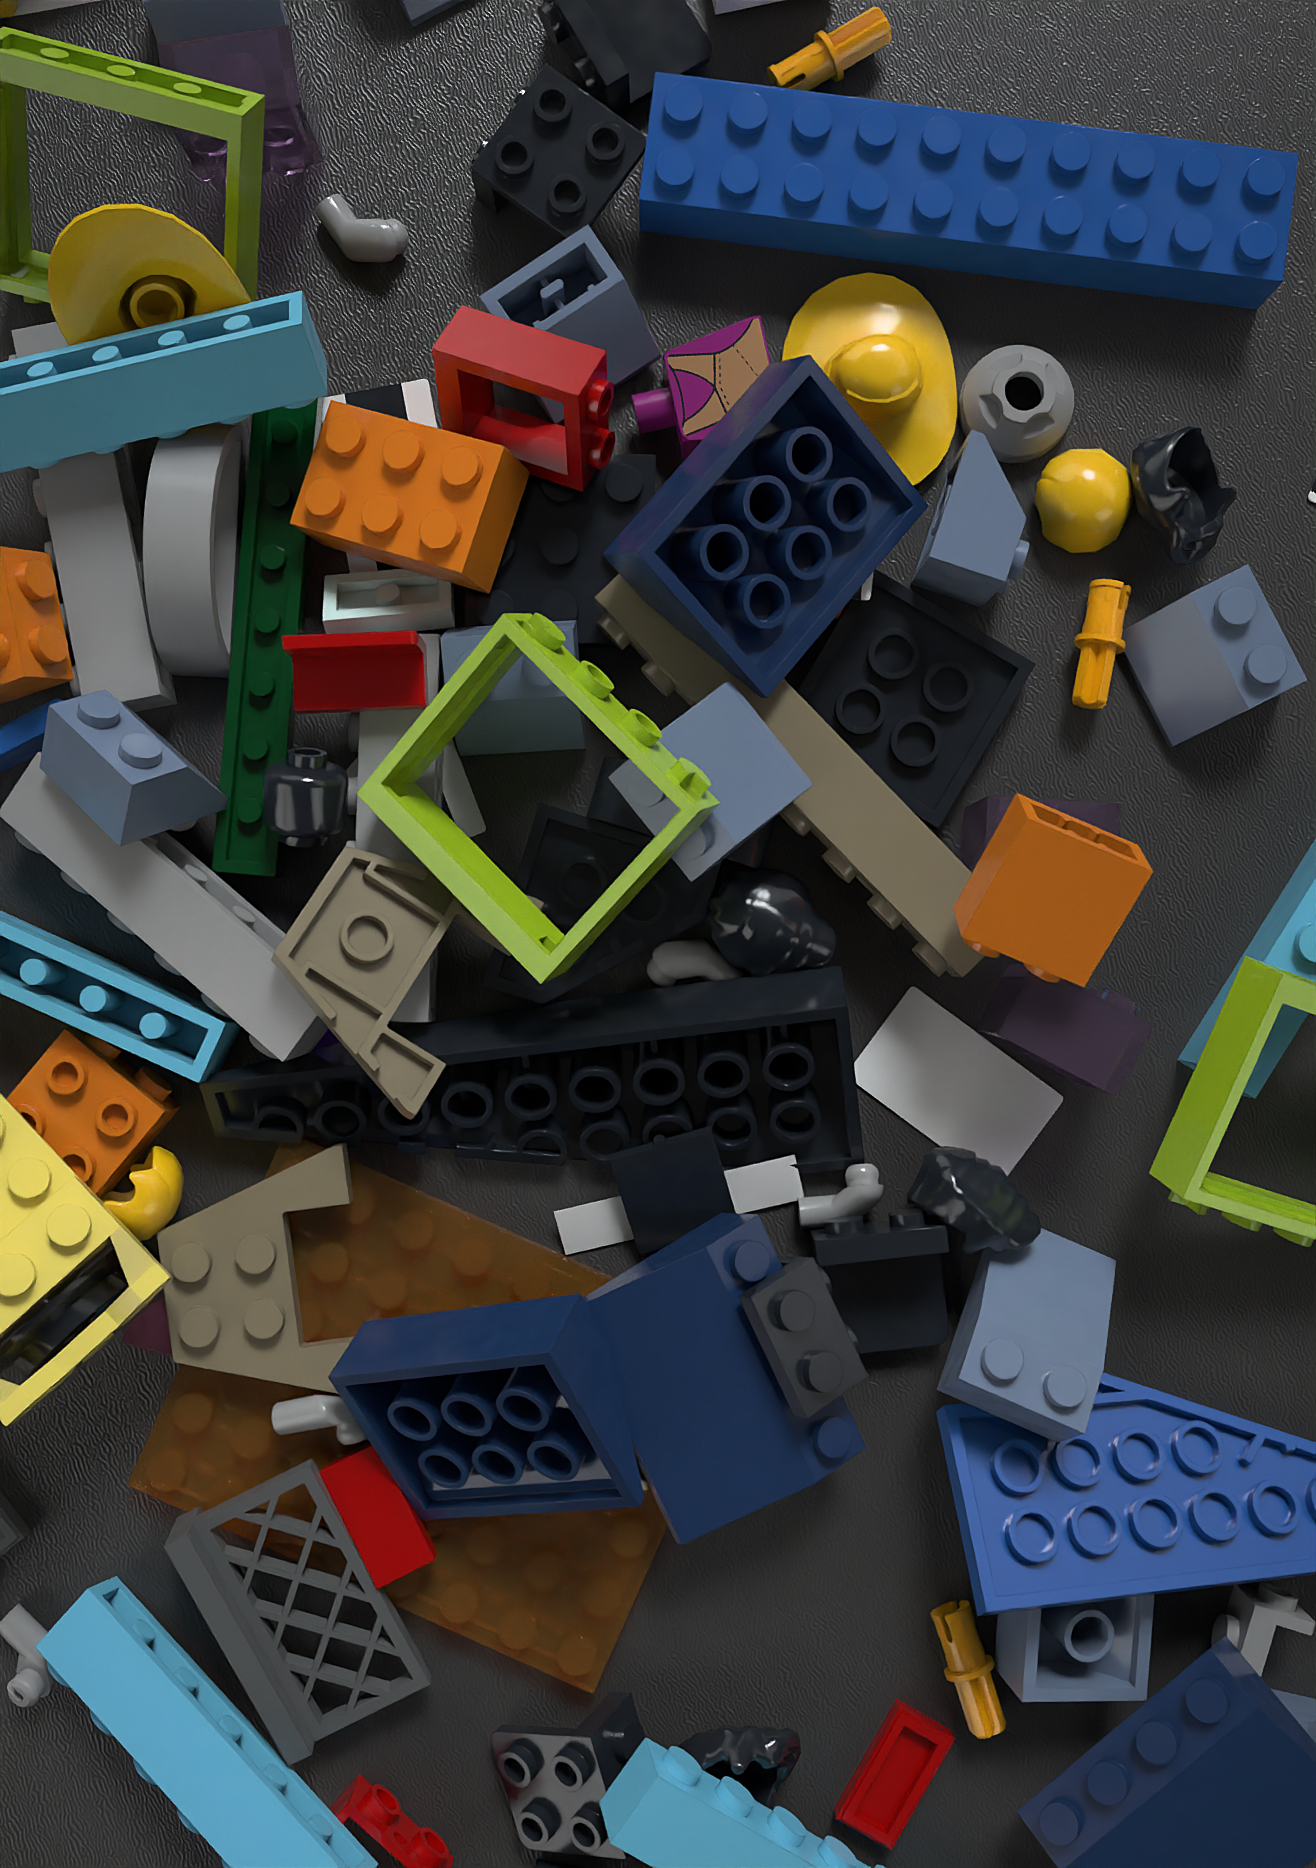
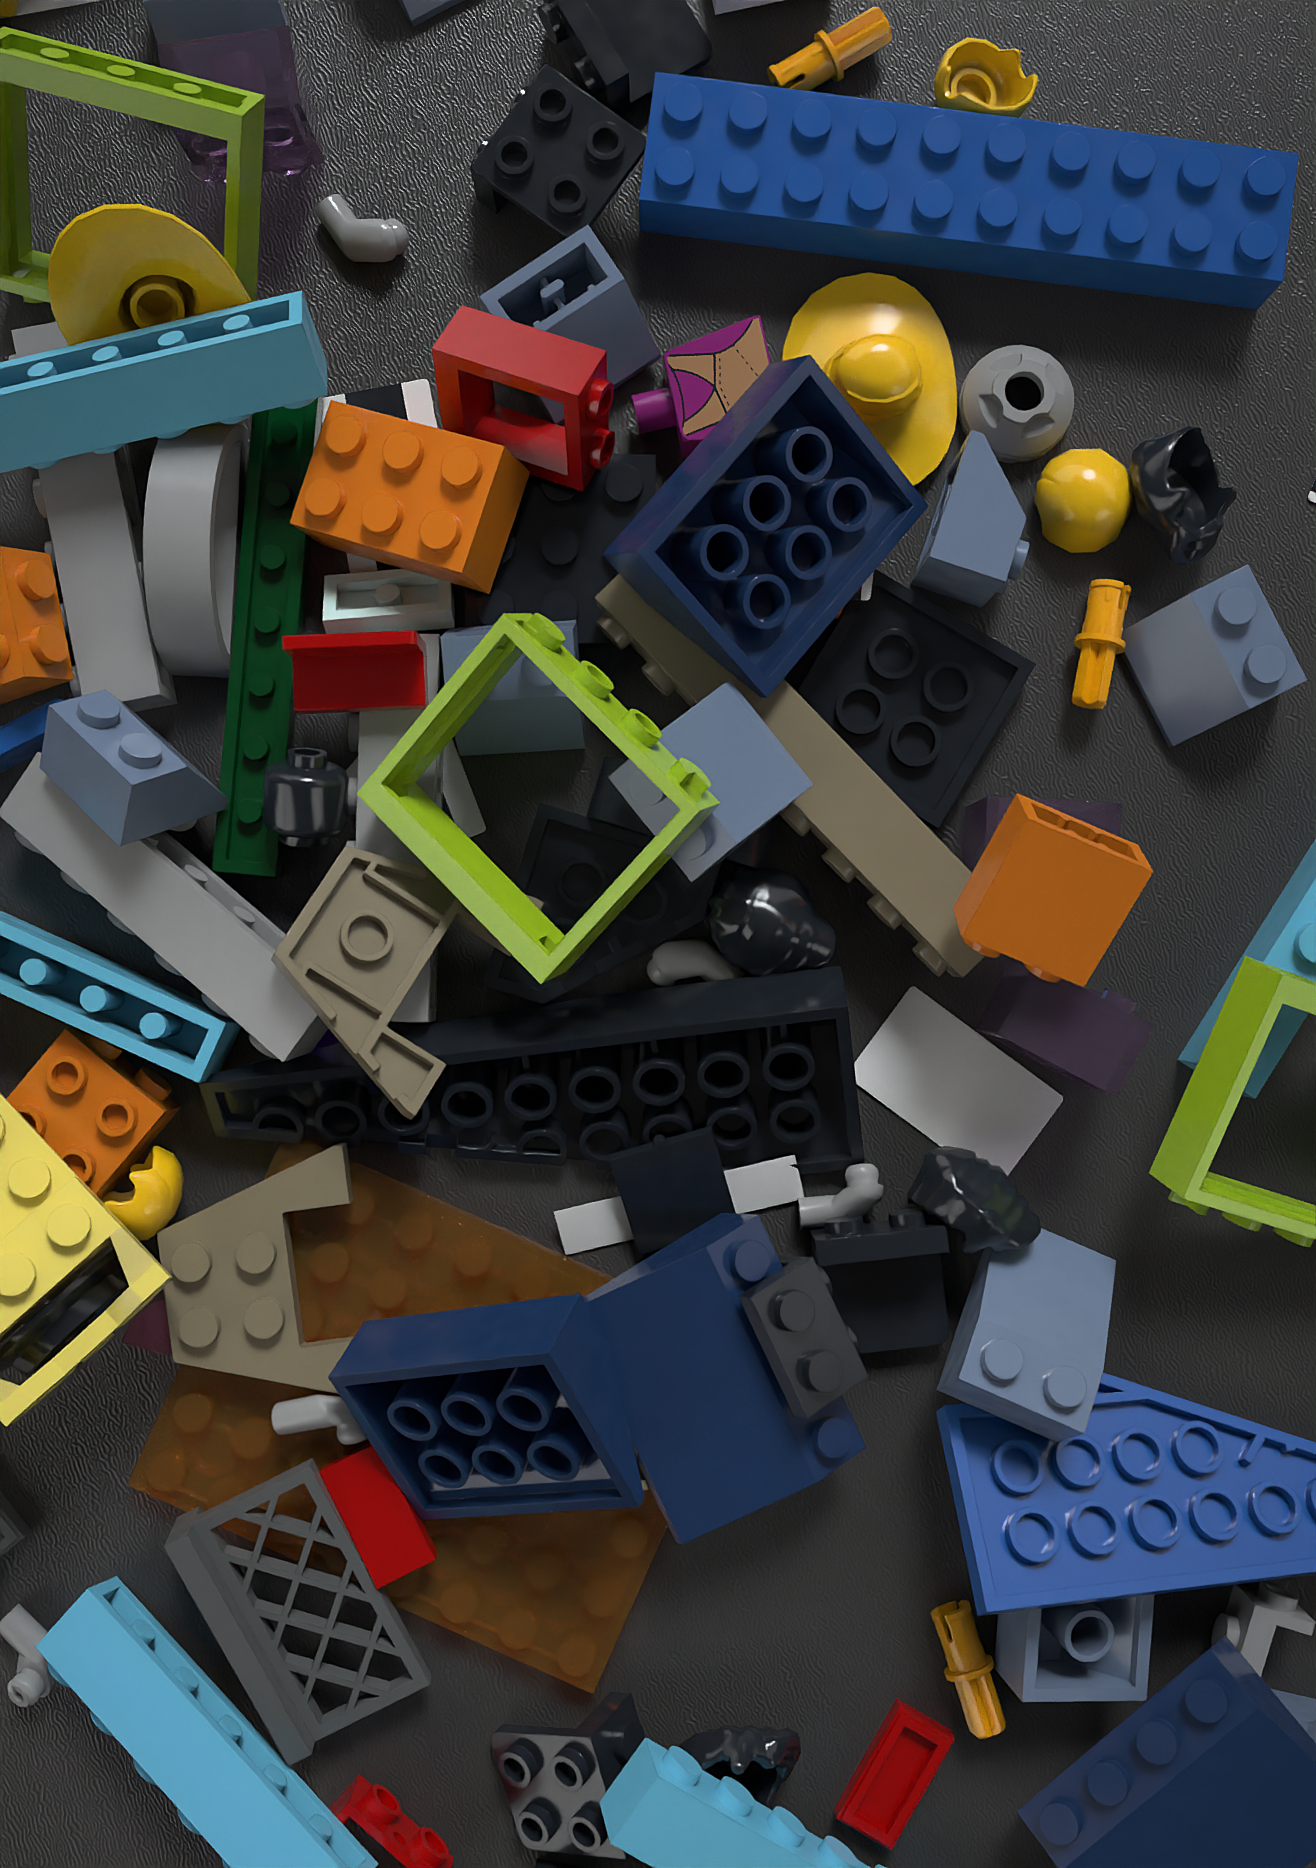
(983, 79): none -> yellow hair

